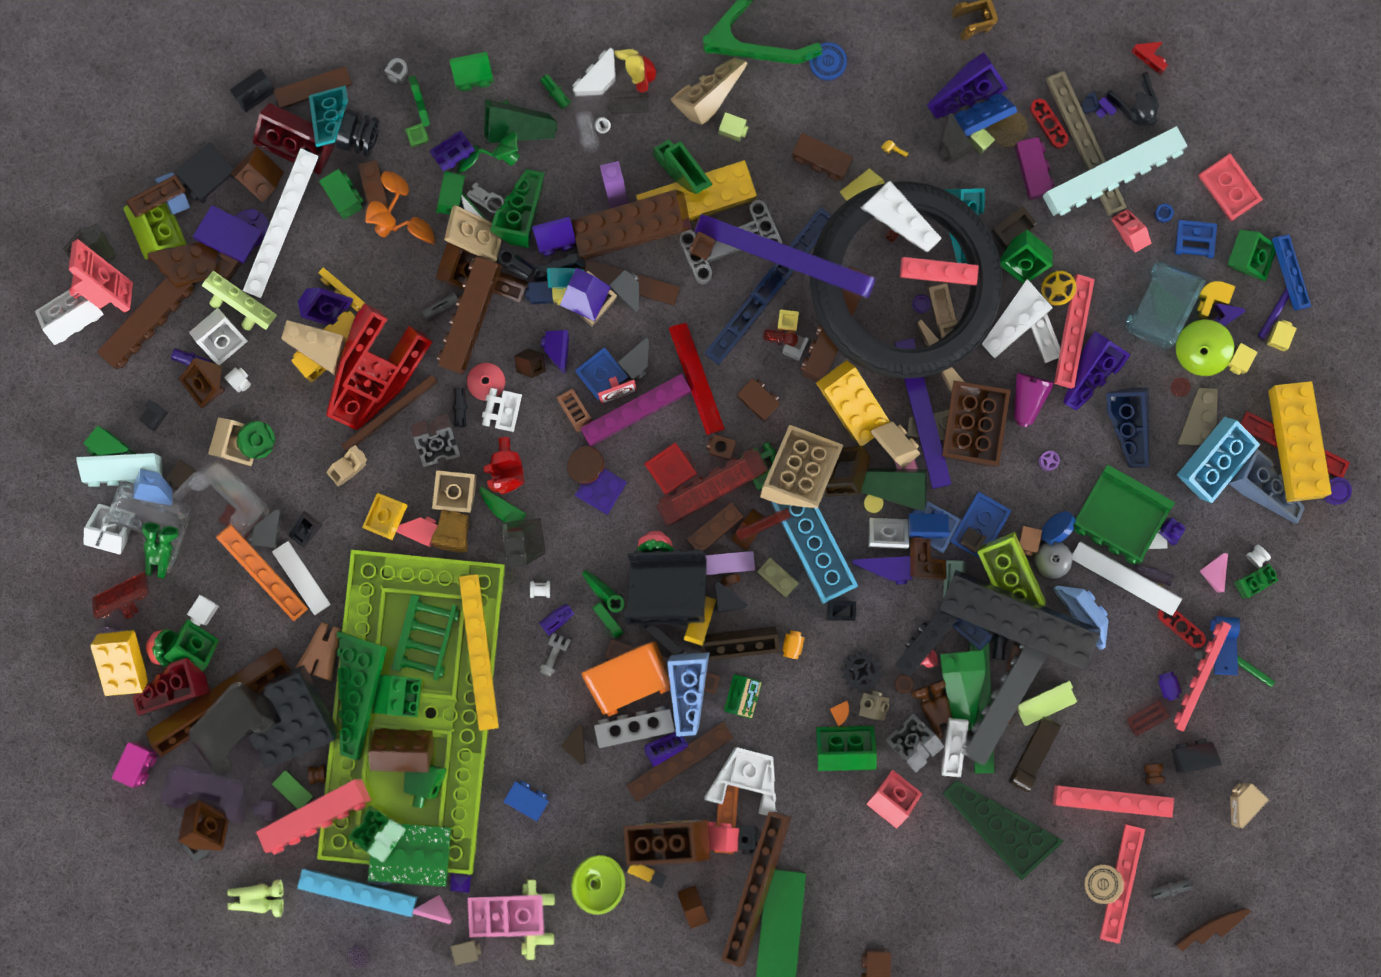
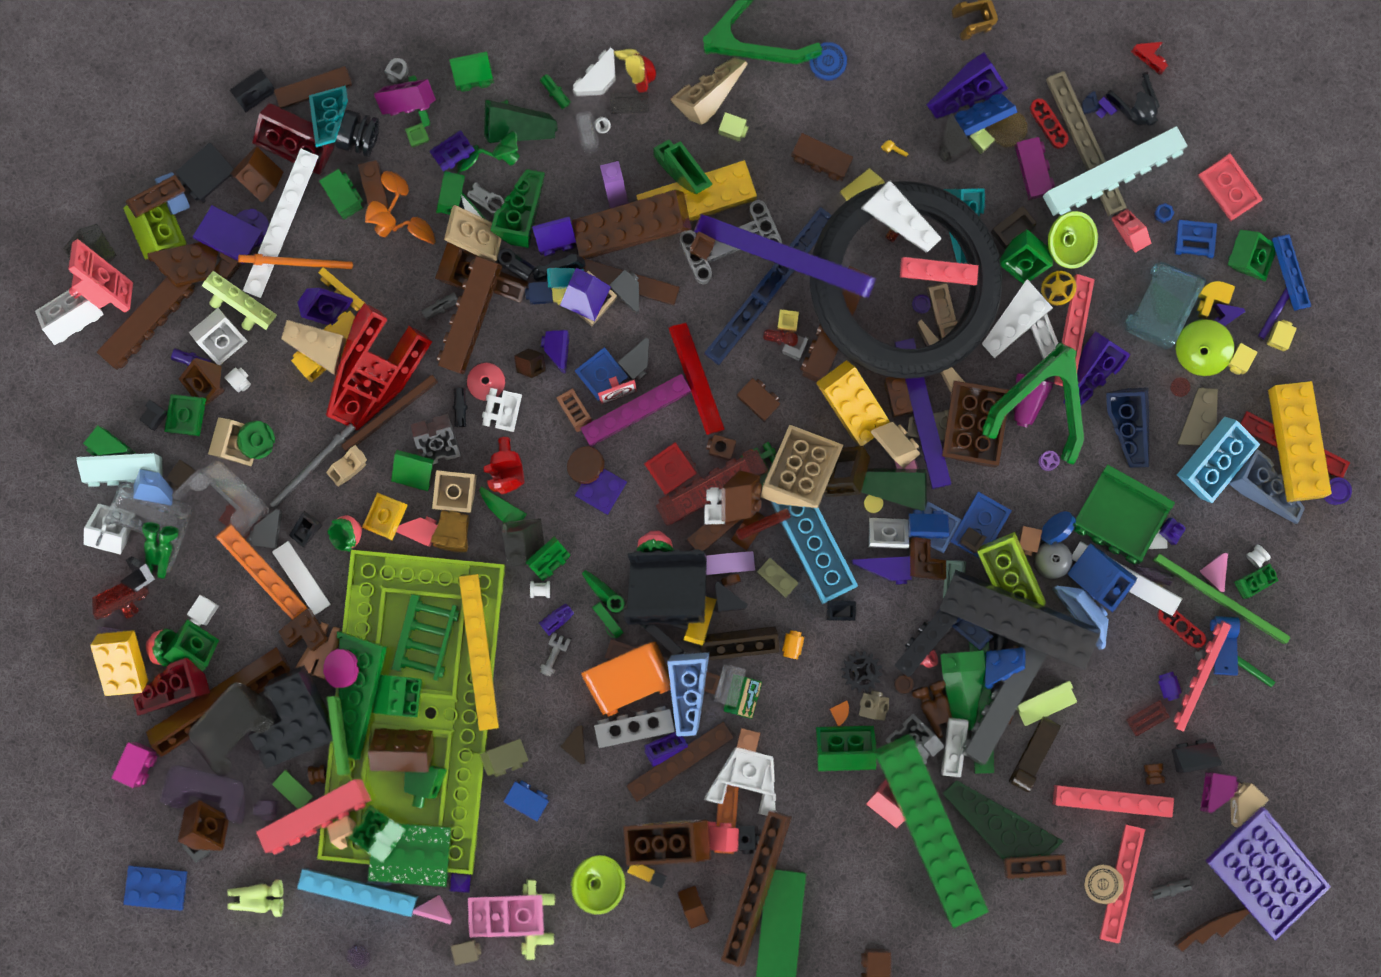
(140, 577): none -> black panel
(155, 888): none -> blue plate
(185, 415): none -> green tile
(259, 259): none -> orange bar
(304, 627): none -> reddish brown plate
(338, 735): none -> bright green tile
(339, 439): none -> flat silver bar
(339, 830): none -> light nougat panel
(341, 668): none -> dark pink tile
(345, 533): none -> green hair
(405, 97): none -> magenta brick
(412, 470): none -> green tile
(504, 757): none -> olive brick
(548, 559): none -> green plate
(713, 512): none -> white plate
(729, 685): none -> clear panel
(741, 496): none -> reddish brown slope
(748, 740): none -> nougat brick
(898, 396): none -> reddish brown brick
(931, 830): none -> green brick
(1002, 664): none -> blue wing
(1035, 866): none -> reddish brown brick
(1059, 363): none -> green piece
(1080, 240): none -> lime dish
(1102, 577): none -> blue slope
(1217, 791): none -> magenta slope
(1221, 599): none -> bright green tile
(1268, 873): none -> plate

